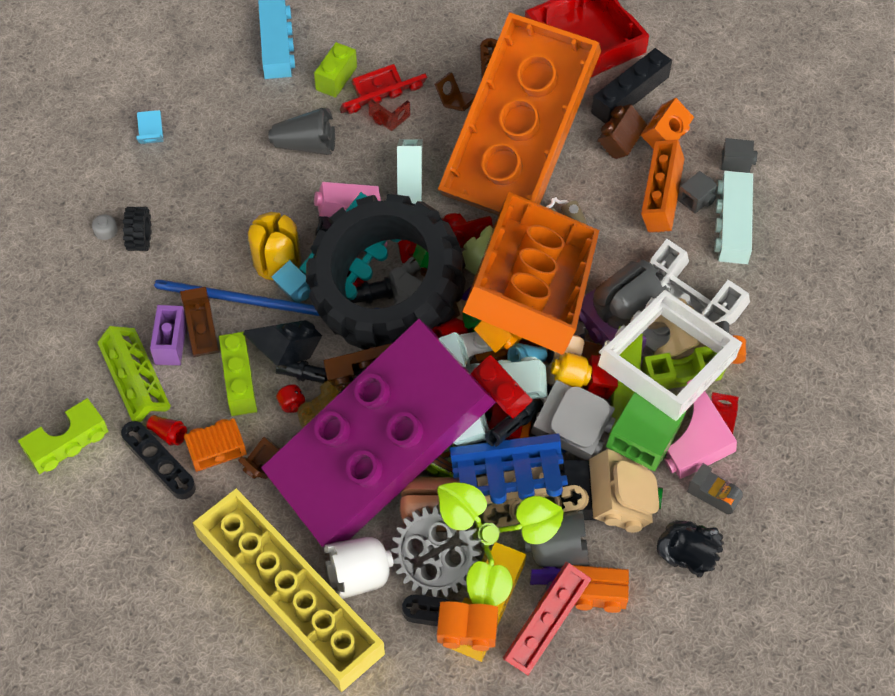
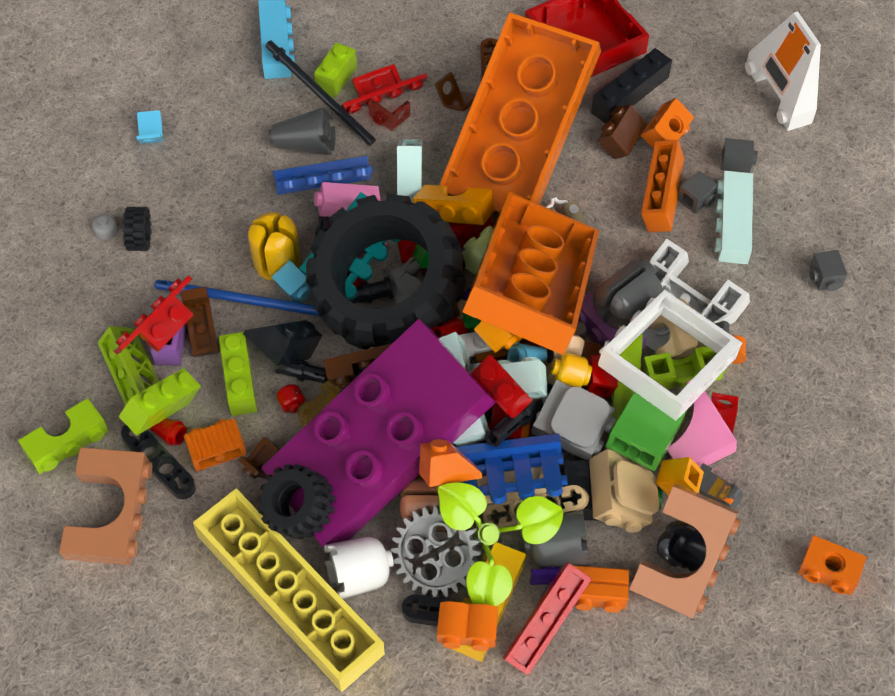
(117, 540): none -> nougat arch
(159, 401): none -> lime brick
(162, 323): none -> red bracket
(277, 496): none -> black tyre
(279, 54): none -> black bar
(313, 175): none -> blue fence
(445, 464): none -> orange slope
(470, 207): none -> light orange arch
(679, 471): none -> light orange brick
(686, 591): none -> nougat arch
(791, 65): none -> white wedge
(827, 270): none -> dark grey brick
(846, 562): none -> orange brick

